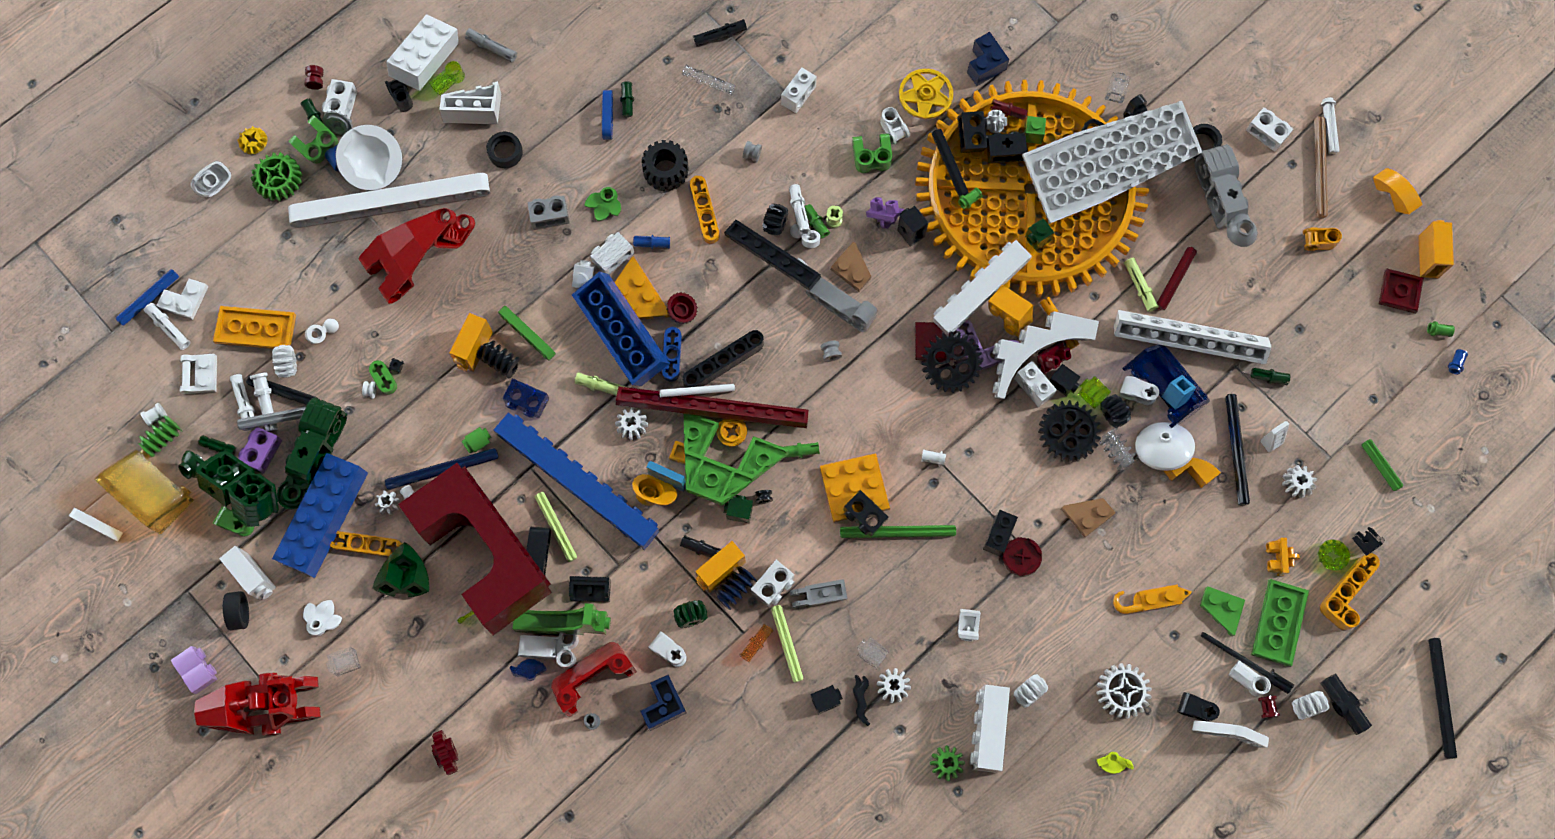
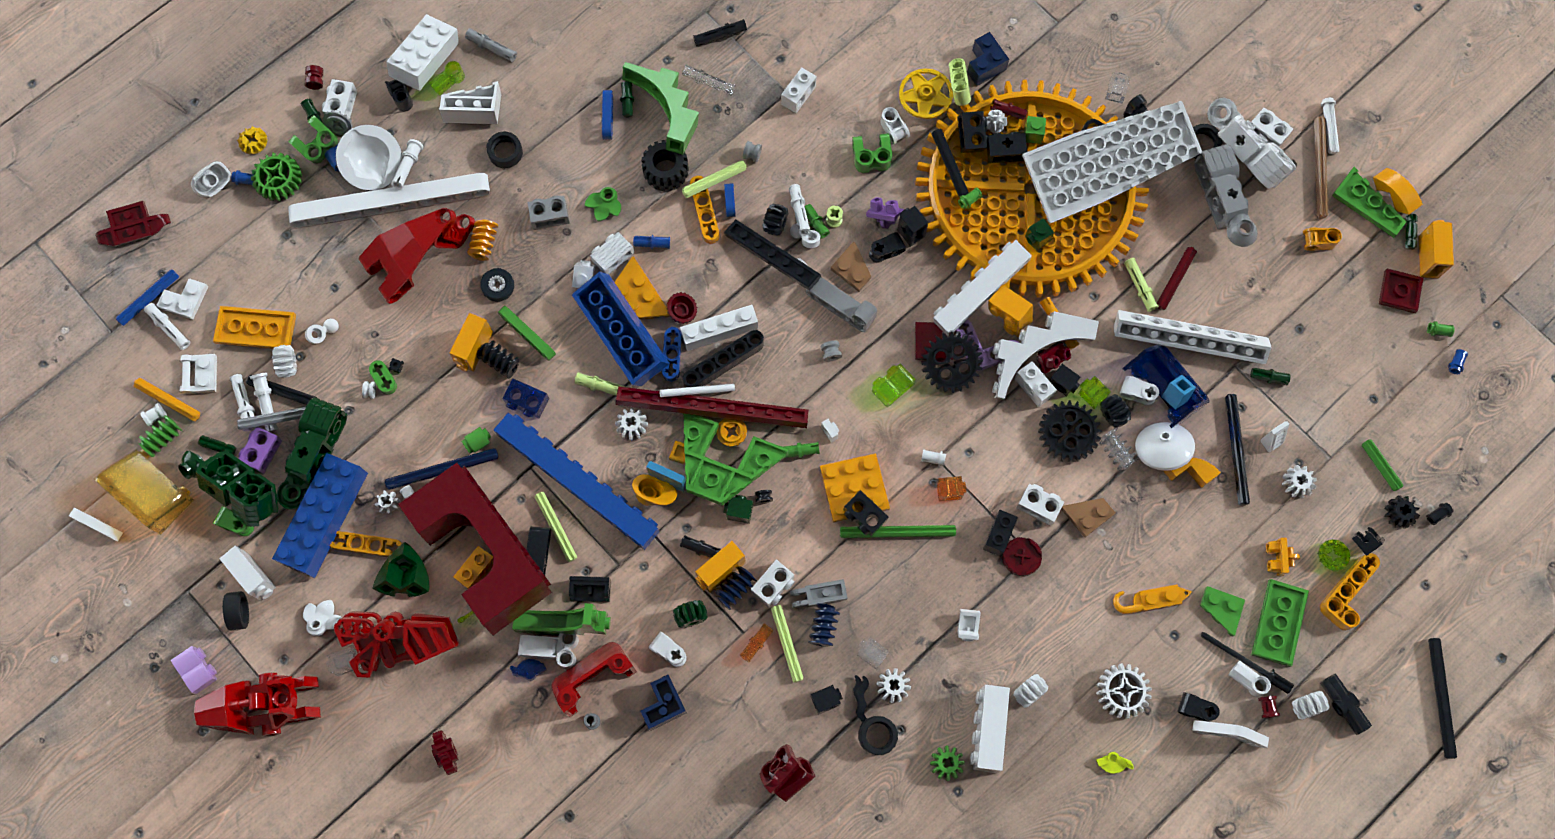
(130, 224): none -> dark red plate
(166, 399): none -> light orange axle
(239, 177): none -> blue pin
(409, 158): none -> white pin
(422, 637): none -> red piece
(474, 568): none -> light orange brick
(481, 239): none -> light orange piece
(488, 281): none -> black bush
(674, 101): none -> arch
(714, 179): none -> yellowish green axle
(719, 327): none -> white brick
(729, 200): none -> blue beam
(786, 773): none -> dark red piece
(824, 625): none -> dark blue piece
(830, 429): none -> white plate
(888, 246): none -> black piece
(892, 740): none -> black tyre
(893, 384): none -> clear neon green brick
(950, 488): none -> clear orange brick
(959, 82): none -> yellowish green beam
(1038, 508): none -> white brick
(1263, 159): none -> white brick
(1362, 199): none -> bright green wing
(1407, 508): none -> black gear
(1411, 231): none -> dark green axle
(1444, 510): none -> black pin

